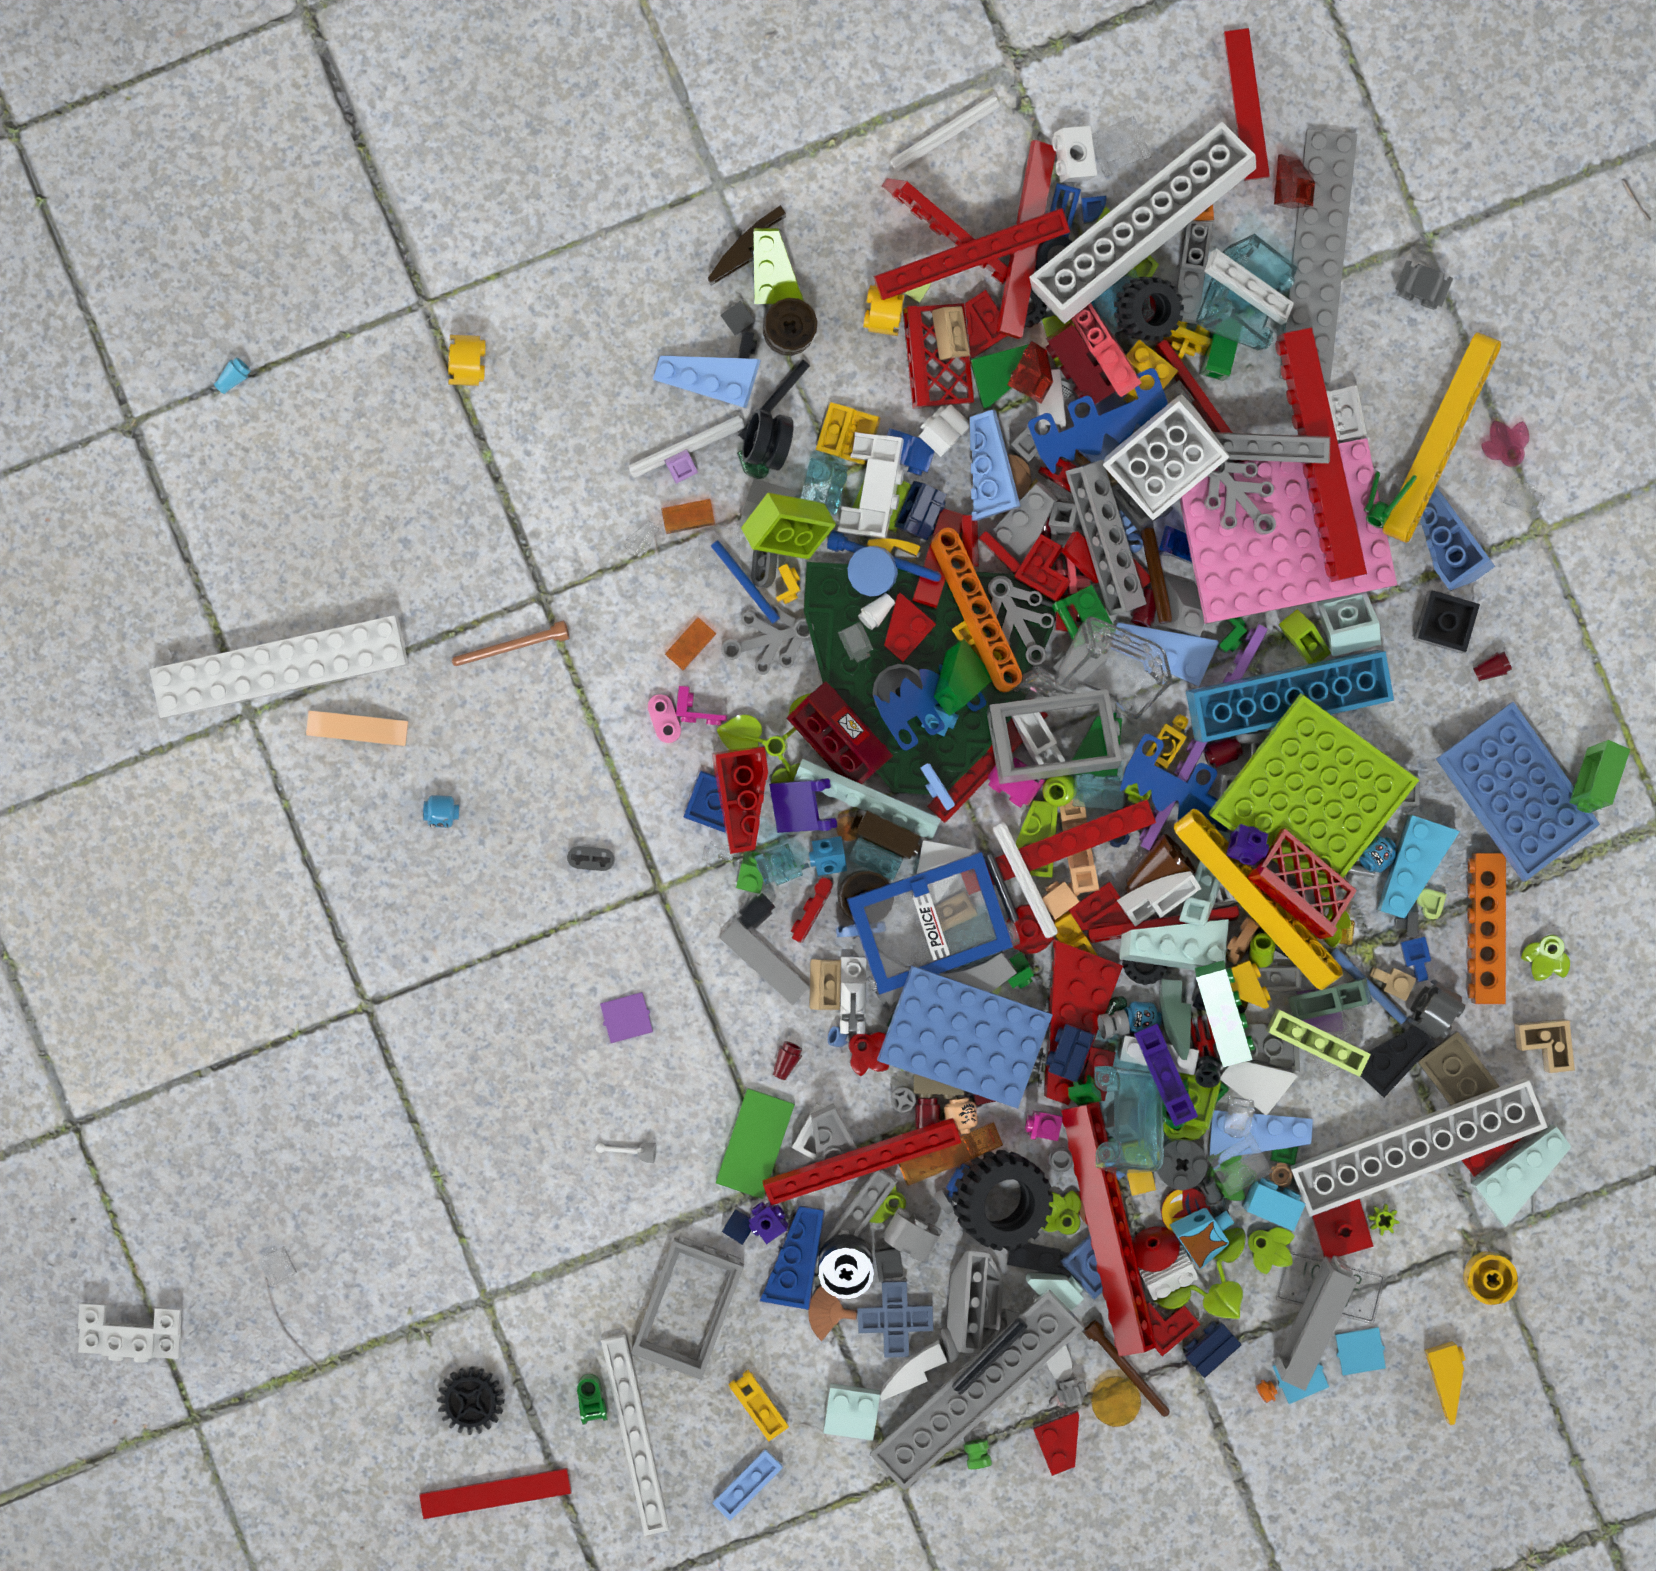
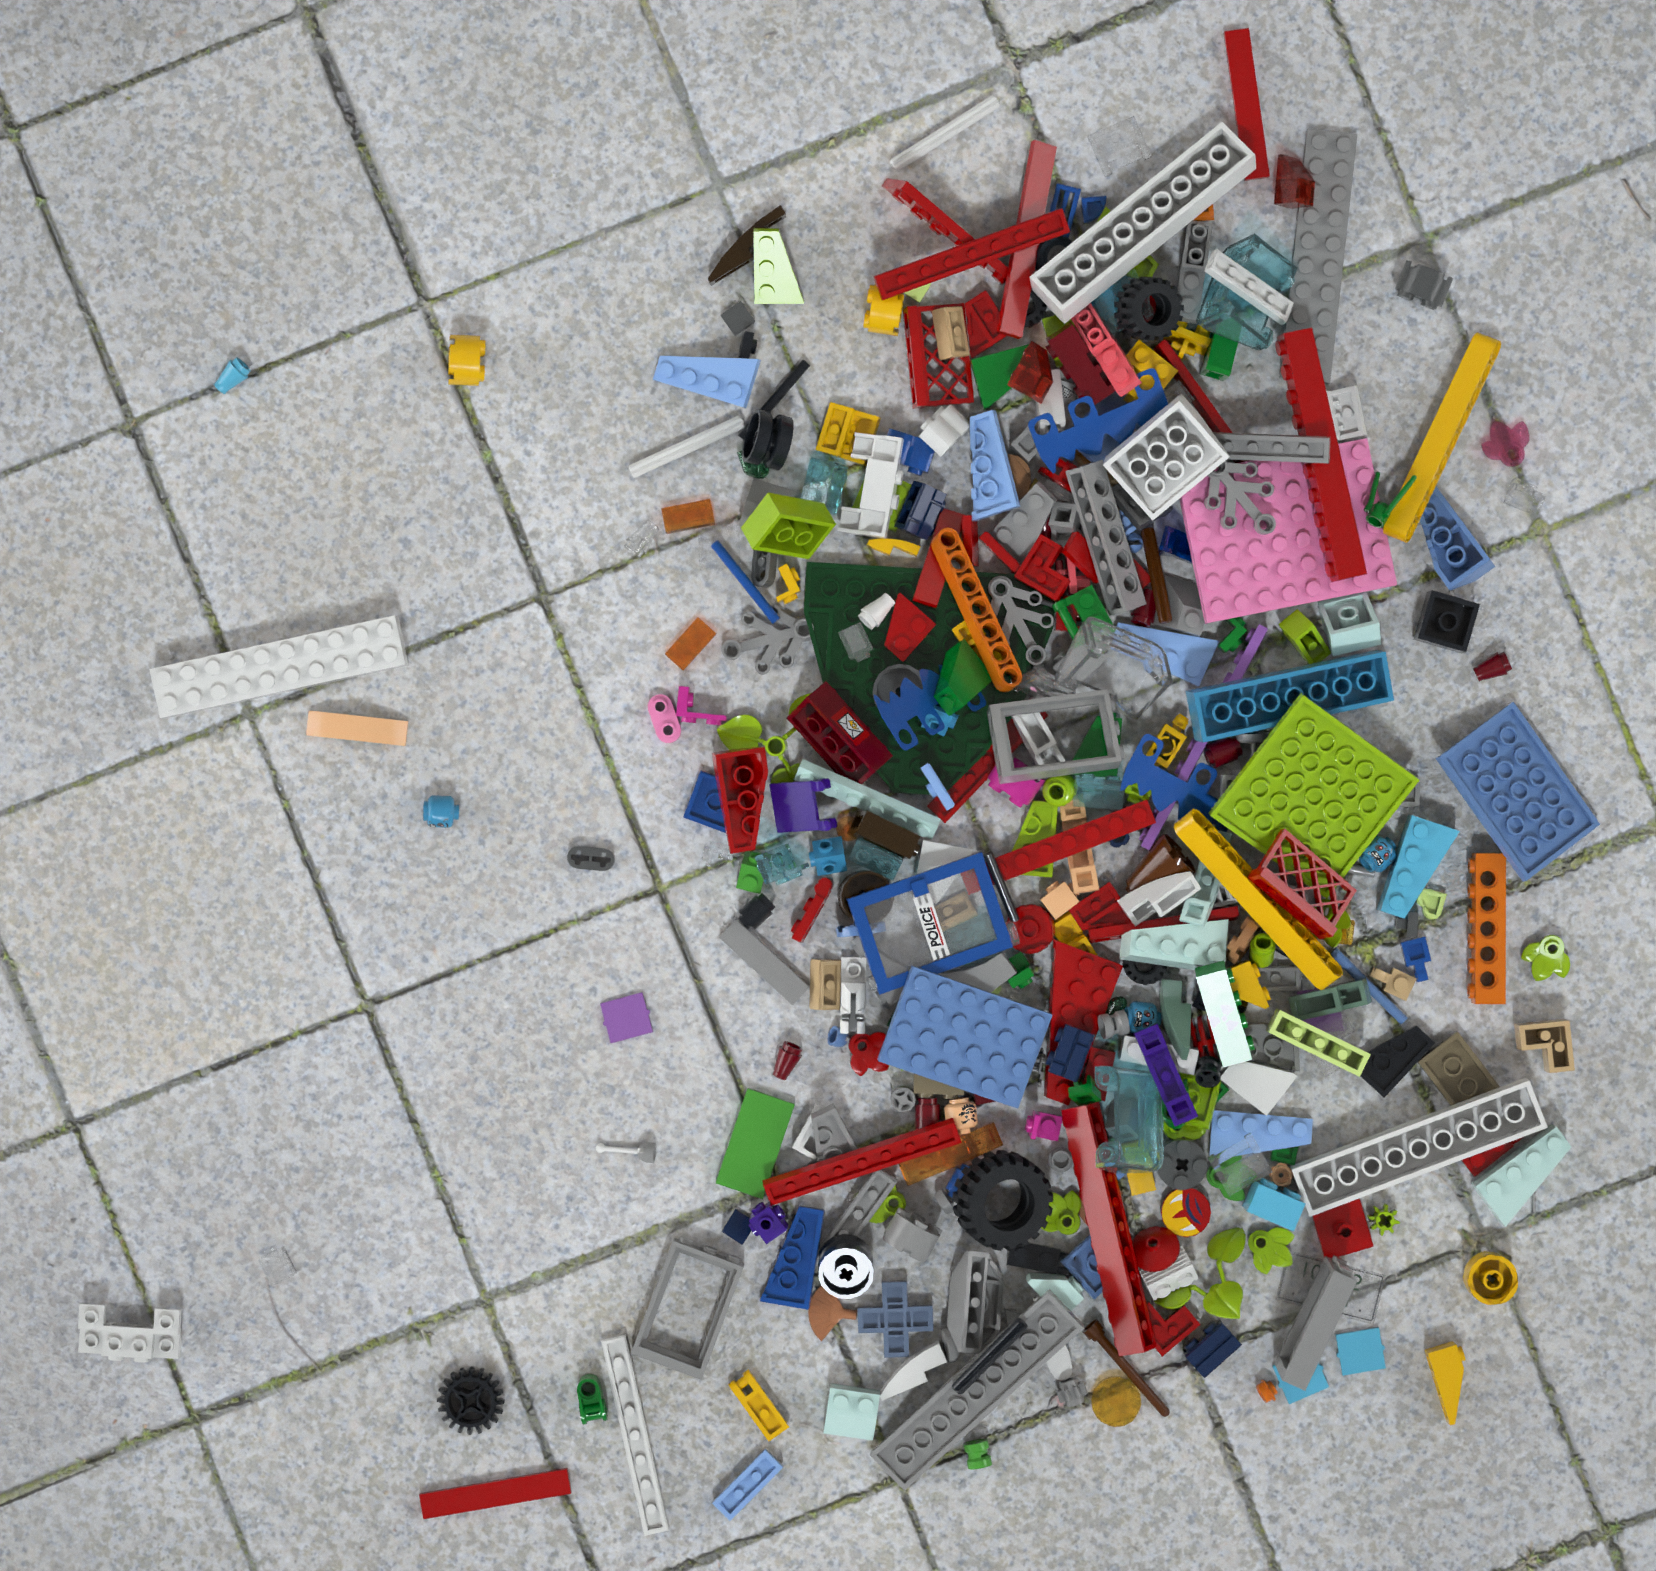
(556, 632): nougat piece -> none
(681, 466): lavender tile -> none
(789, 312): dark brown wheel -> none
(838, 541): blue piece -> none
(872, 571): medium blue tile -> none
(888, 1263): dark grey panel -> none
(1025, 880): white axle -> none
(1059, 1442): red wing -> none
(1080, 141): white brick -> none
(1202, 1235): medium azure torso -> none
(1213, 1196): dark grey axle -> none
(1238, 1117): clear brick -> none
(1247, 844): dark purple brick -> none
(1436, 1009): dark grey brick -> none
(1599, 776): bright green window -> none

